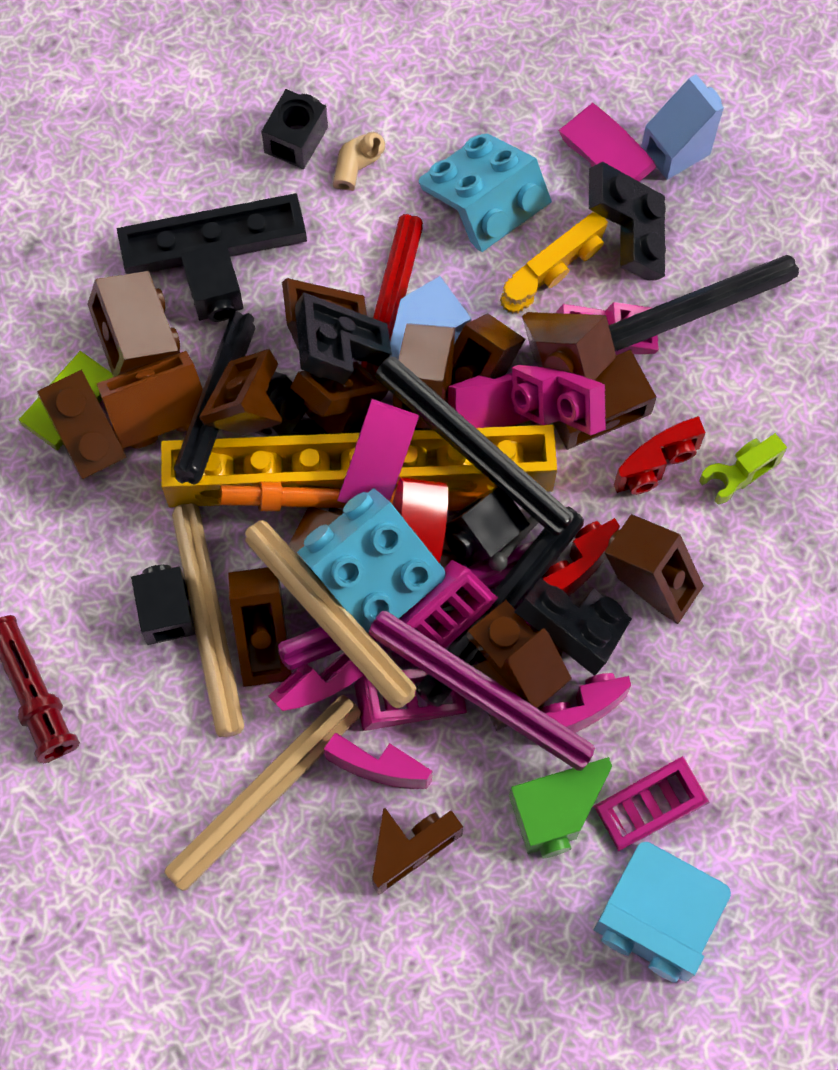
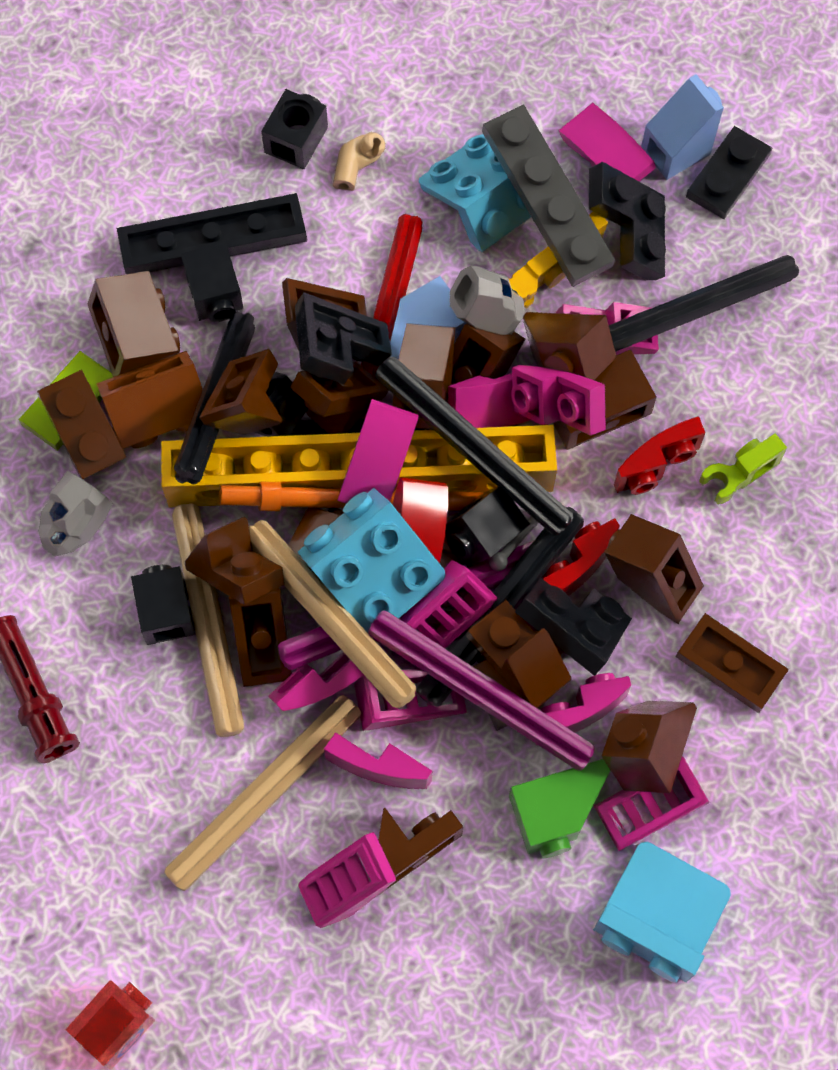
(71, 515): none -> light grey rock
(112, 1022): none -> clear red brick
(229, 563): none -> reddish brown slope
(341, 884): none -> dark pink slope
(486, 301): none -> light grey rock
(548, 195): none -> dark grey plate
(648, 744): none -> reddish brown slope
(729, 172): none -> black plate
(732, 663): none -> reddish brown plate

